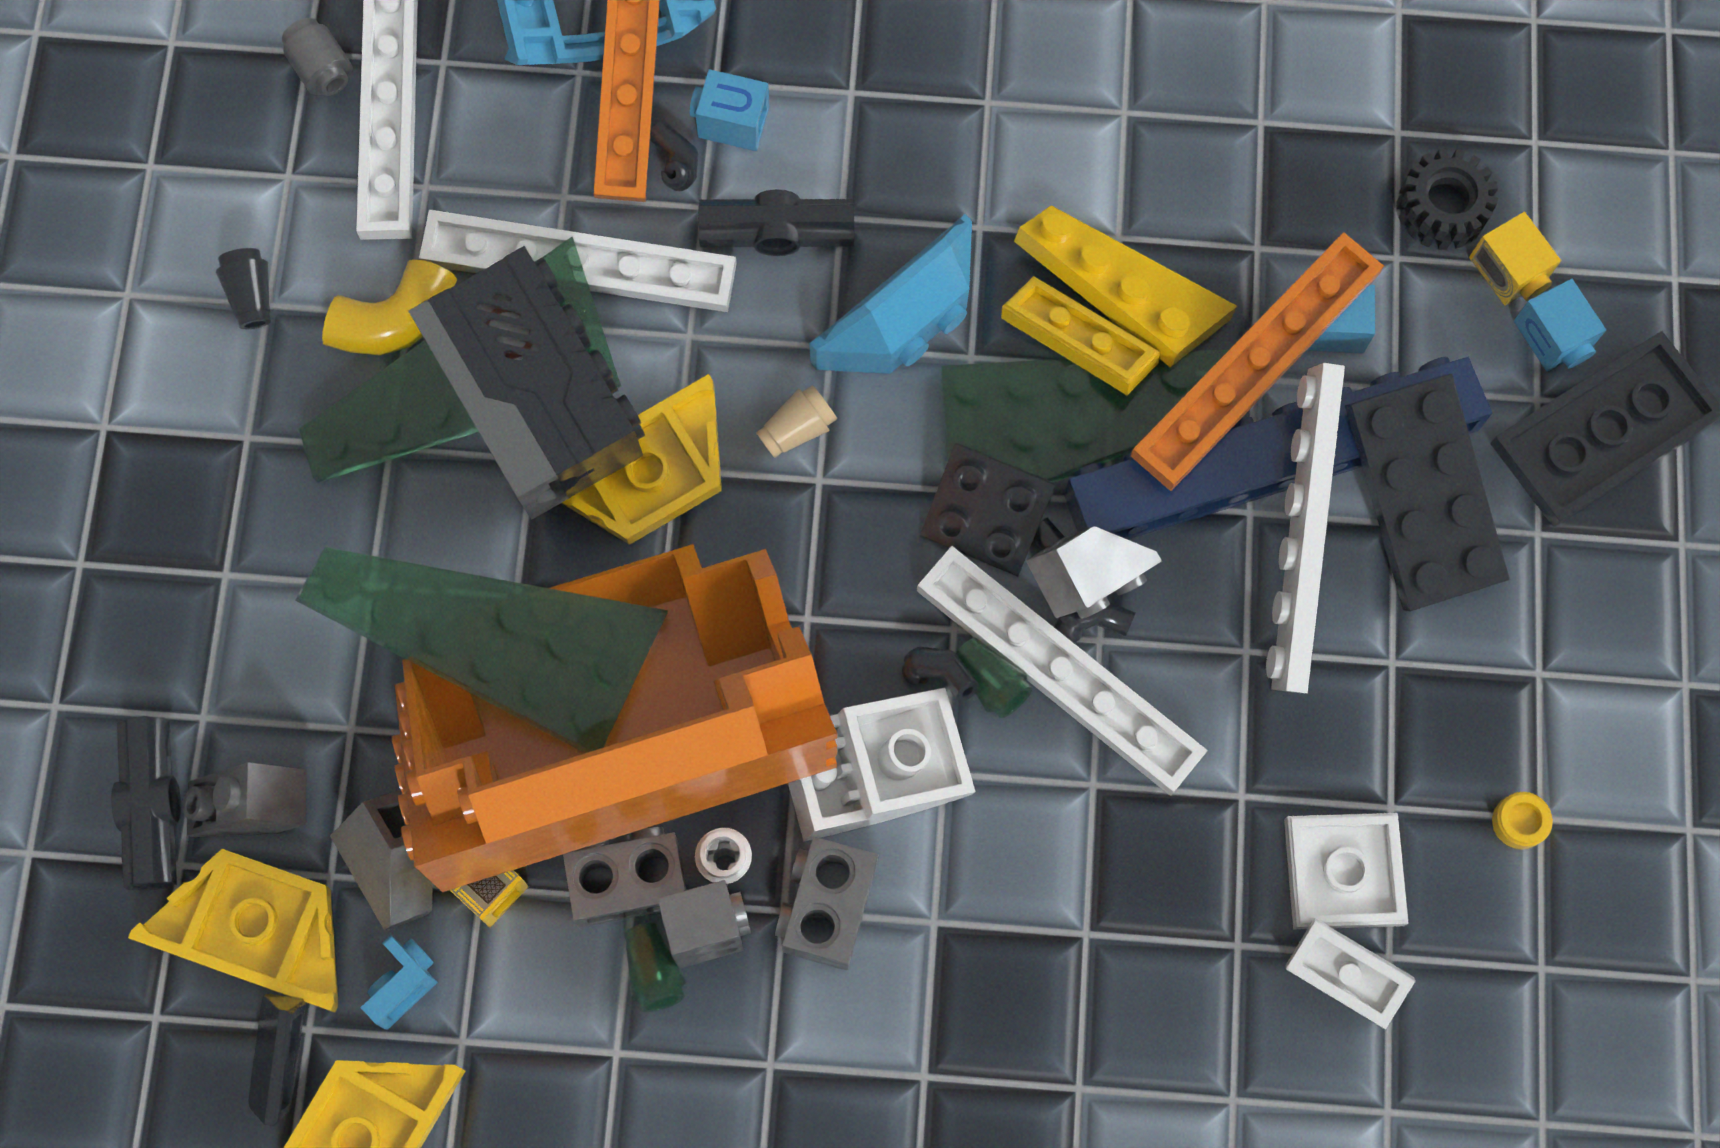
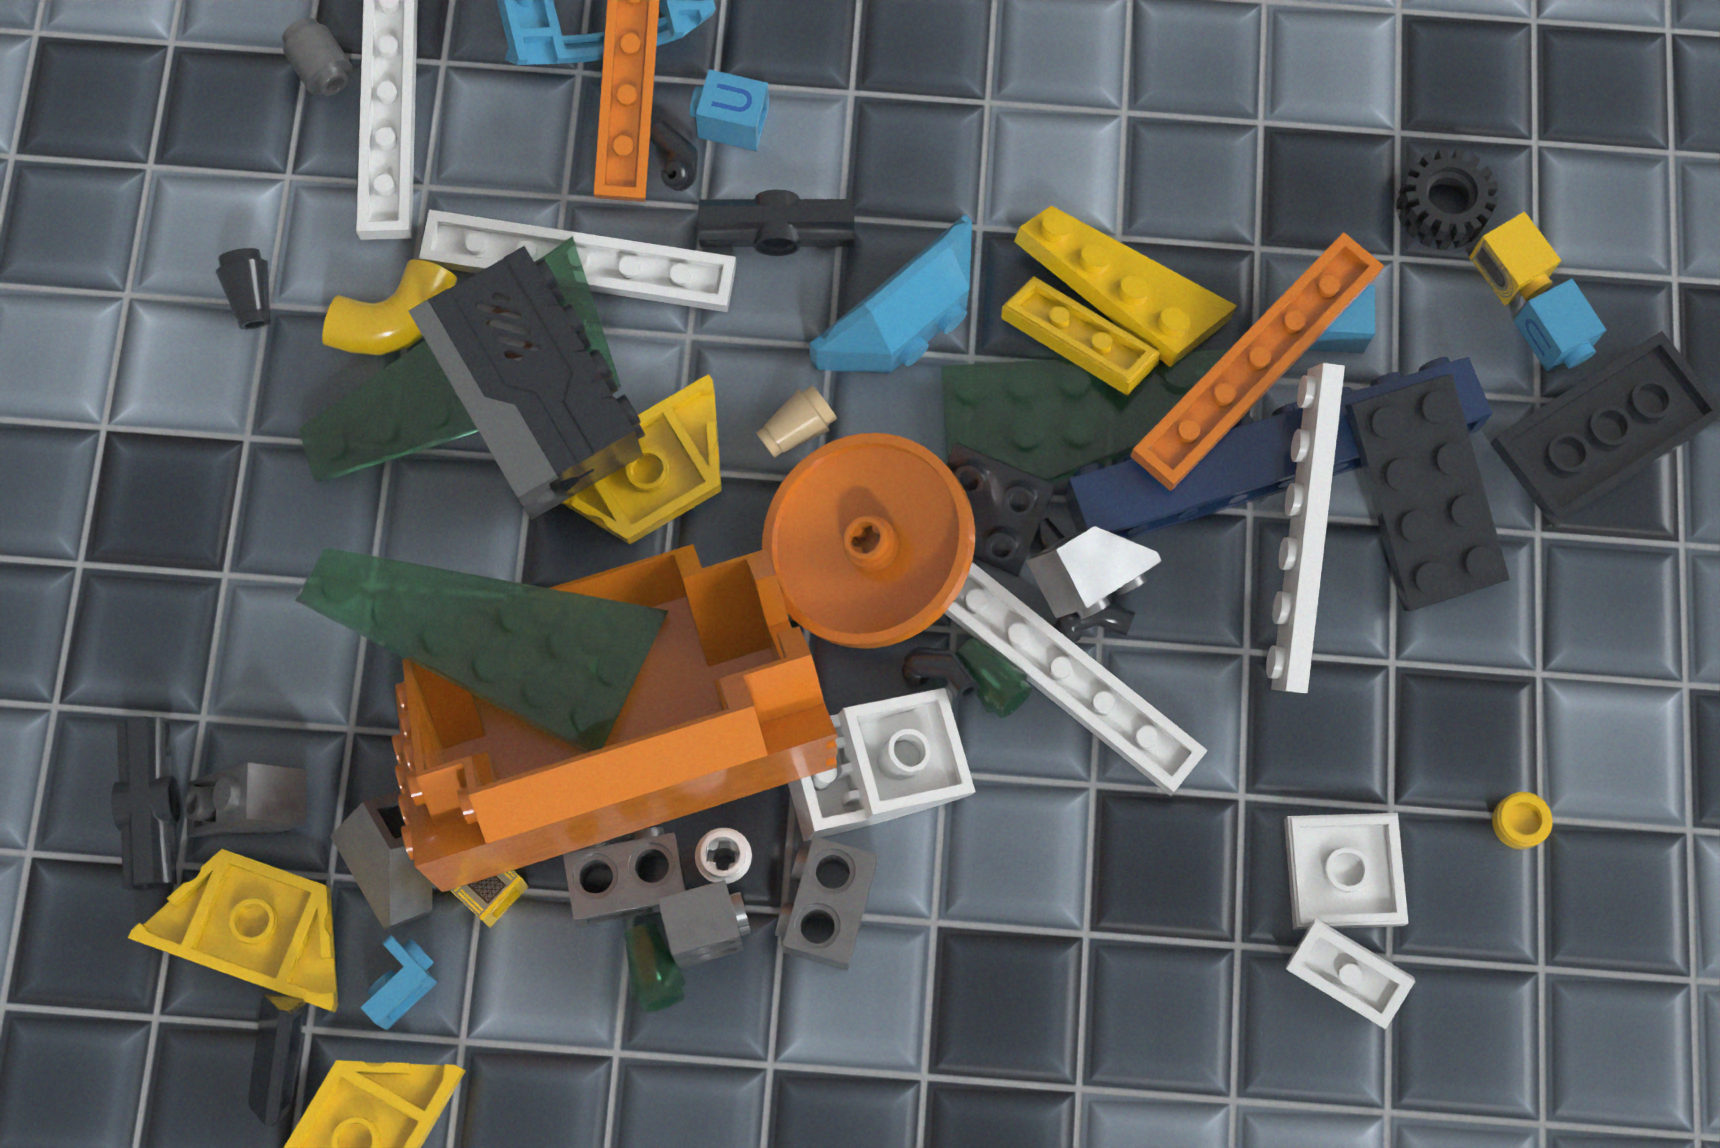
(869, 540): none -> orange dish

